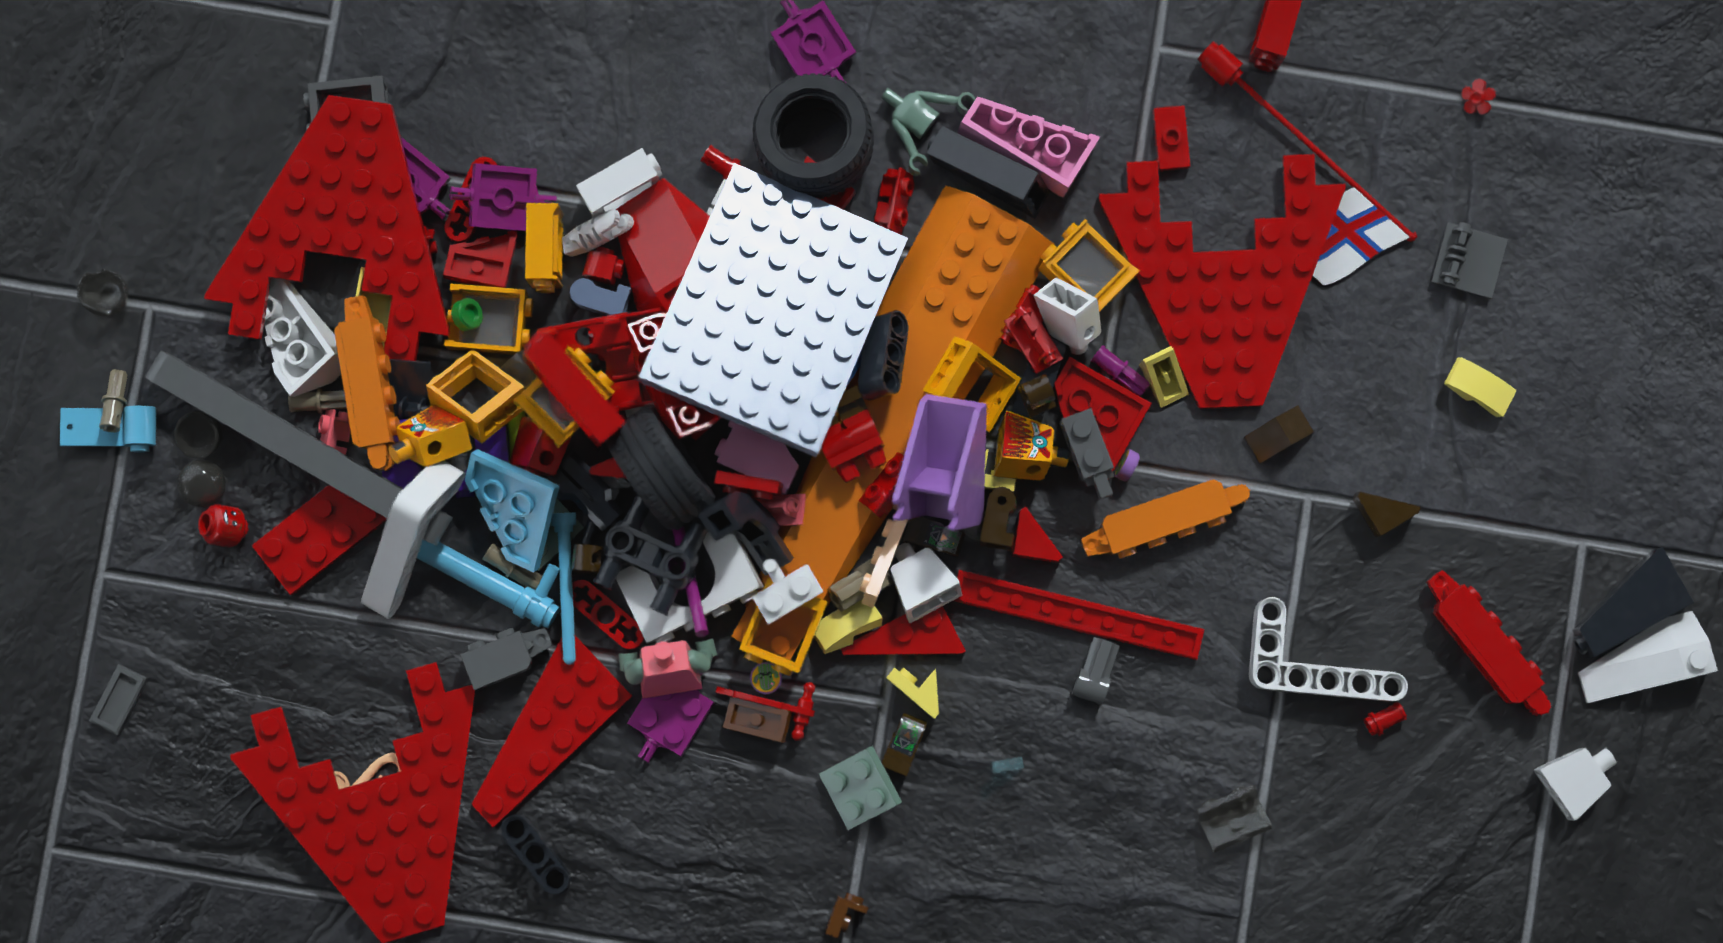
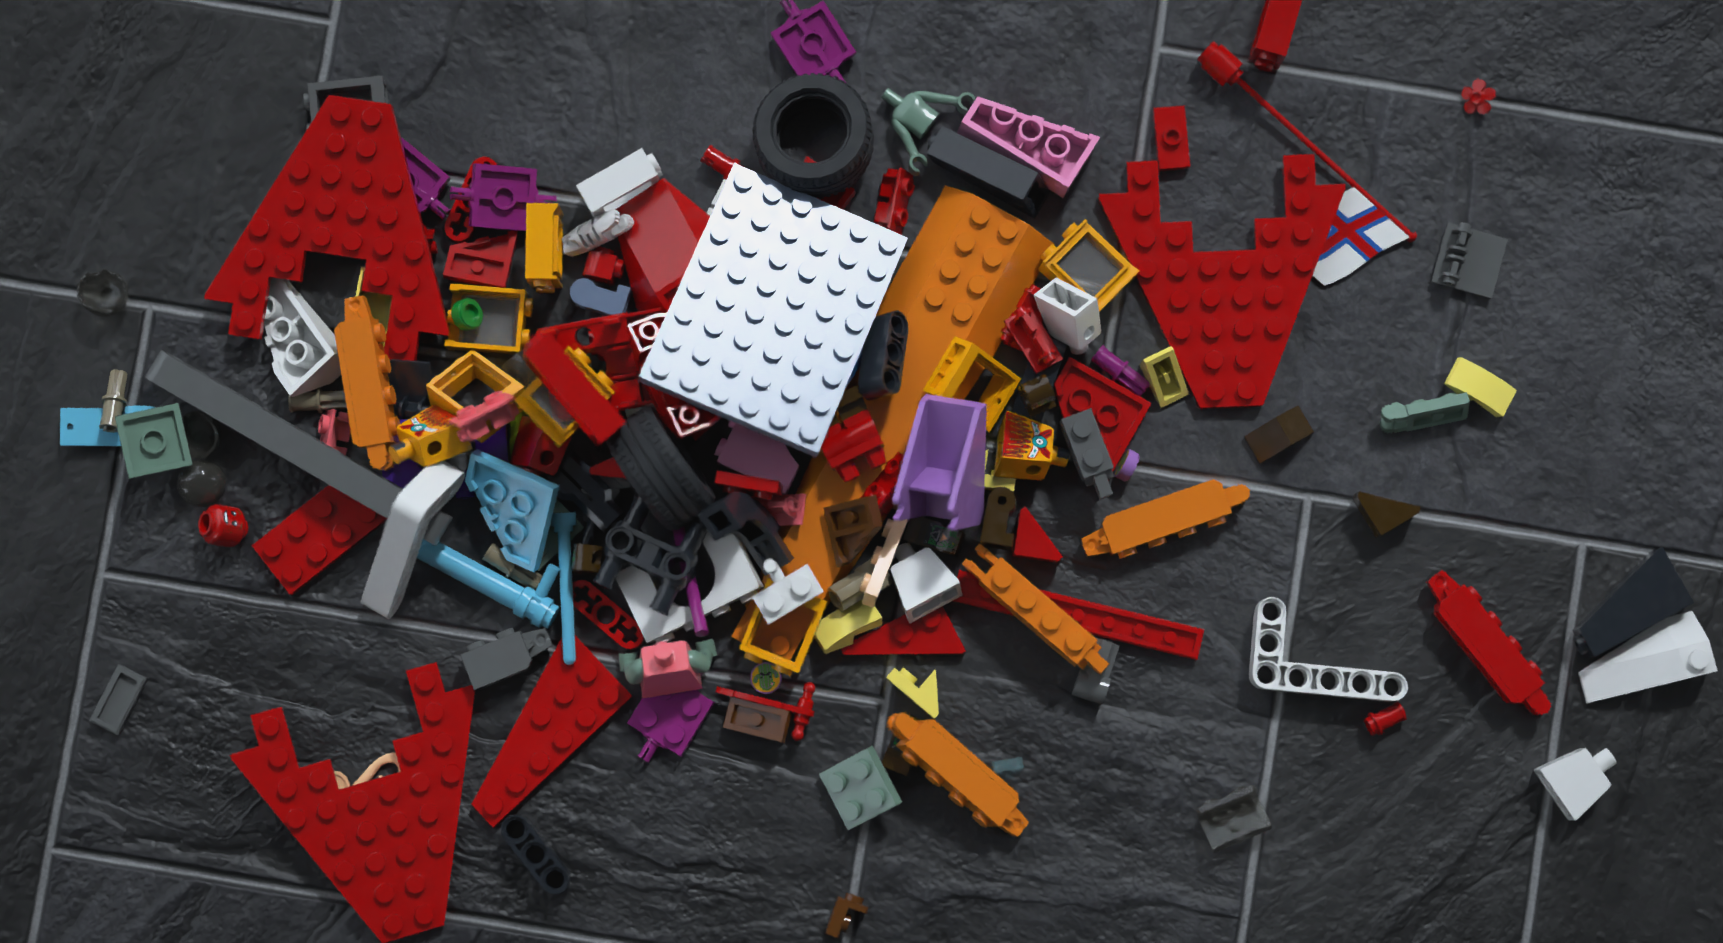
(153, 441): none -> sand green plate
(495, 408): none -> coral hinge
(852, 527): none -> reddish brown wing
(959, 772): none -> orange hinge
(1037, 612): none -> orange hinge
(1424, 413): none -> sand green hinge

